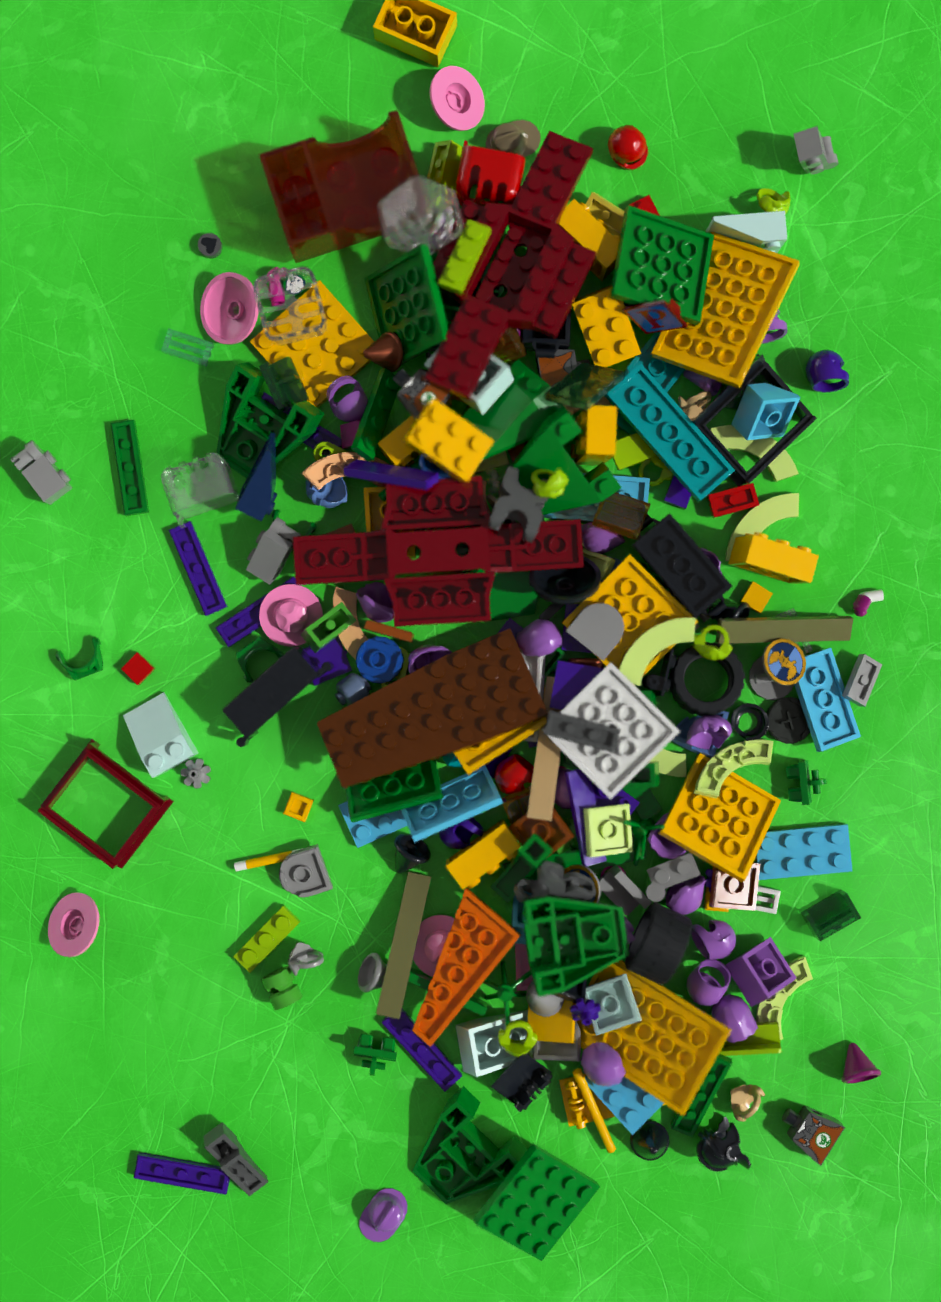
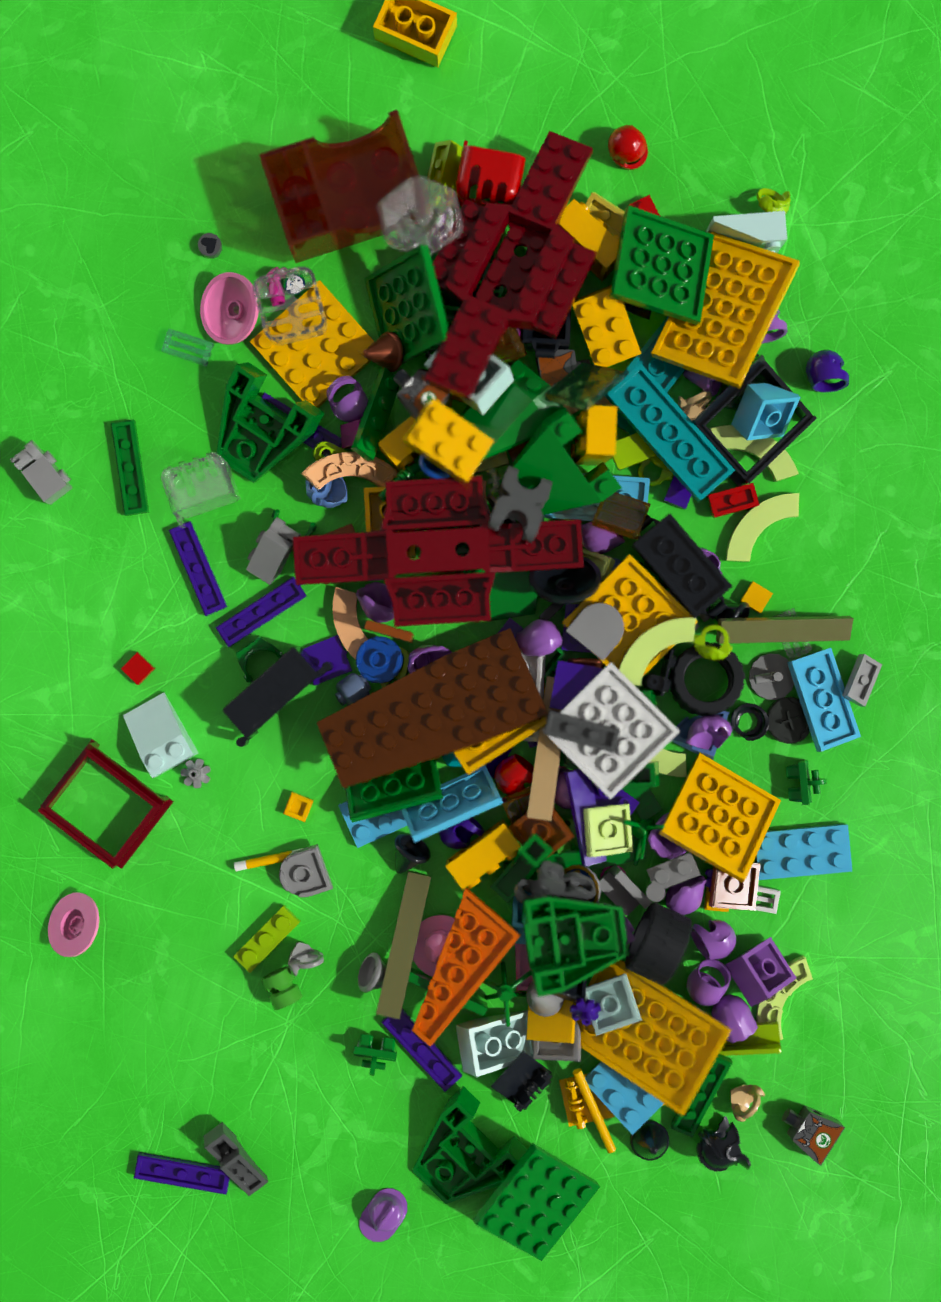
(94, 666): green helmet -> none
(257, 492): dark blue slope -> none
(284, 383): clear green panel -> none
(288, 612): bright pink hat -> none
(328, 627): bright green slope -> none
(391, 474): dark purple tile -> none
(457, 98): bright pink hat -> none
(464, 257): lime plate -> none
(515, 137): dark tan piece -> none
(517, 1047): lime piece -> none
(553, 487): lime piece -> none
(602, 1064): medium lavender hair -> none
(656, 316): piece -> none
(729, 760): yellowish green tile -> none
(773, 558): yellow brick -> none
(784, 662): shield -> none
(815, 151): light grey hinge -> none
(830, 915): clear green panel -> none
(858, 1066): magenta hat -> none
(864, 600): magenta arm -> none

